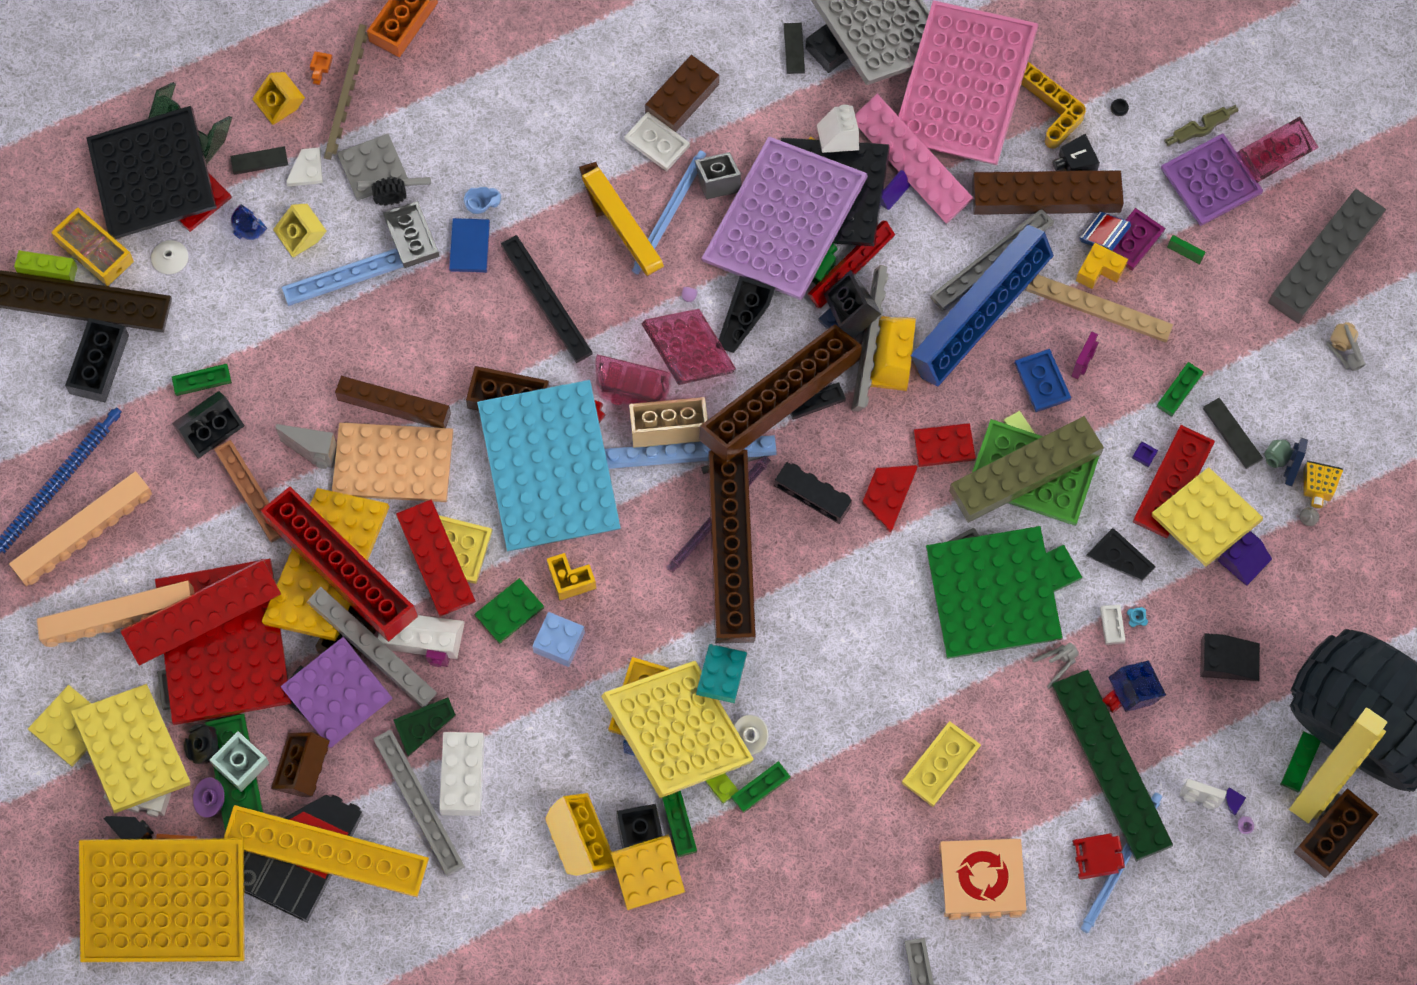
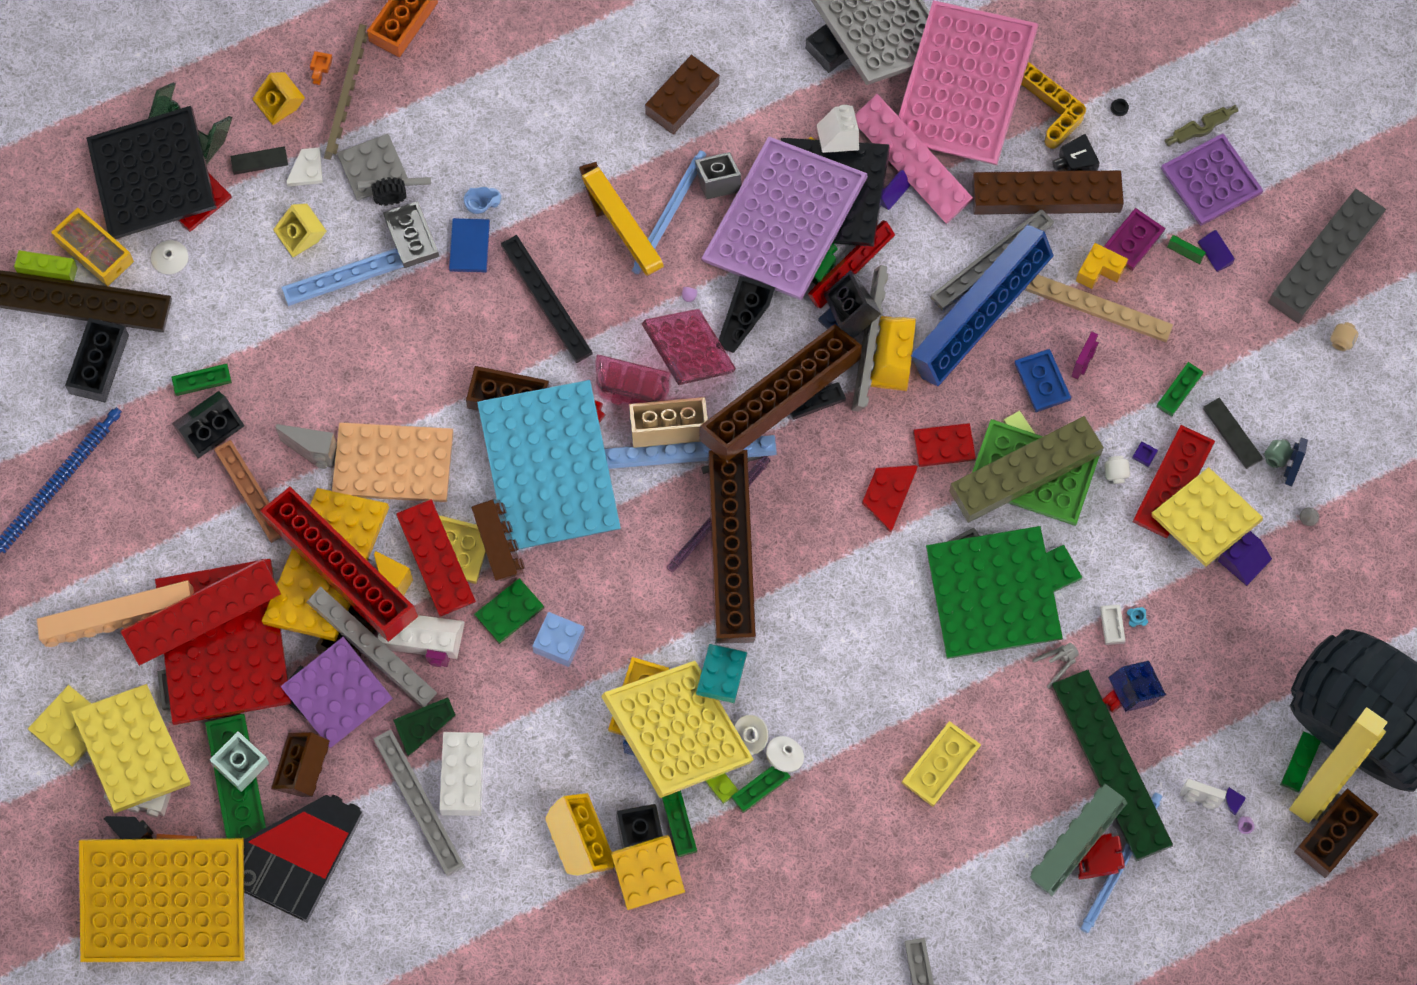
(80, 529): light nougat brick -> none
(201, 734): black plate -> none
(208, 797): medium lavender dish -> none
(246, 224): clear blue cylinder -> none
(328, 851): yellow plate -> none
(392, 402): reddish brown brick -> none
(394, 572): none -> yellow slope
(497, 539): none -> reddish brown brick
(568, 581): yellow brick -> none
(657, 141): white plate -> none
(780, 758): none -> white dish
(794, 48): pearl dark grey tile -> none
(813, 492): black brick -> none
(983, 878): light nougat panel -> none
(1078, 839): none -> sand green brick
(1105, 231): tile -> none
(1117, 469): none -> white head
(1121, 555): black wing -> none
(1216, 251): none -> dark purple slope
(1229, 658): black slope -> none
(1277, 149): clear pink windscreen -> none
(1320, 482): yellow torso -> none
(1355, 360): light grey plant -> none

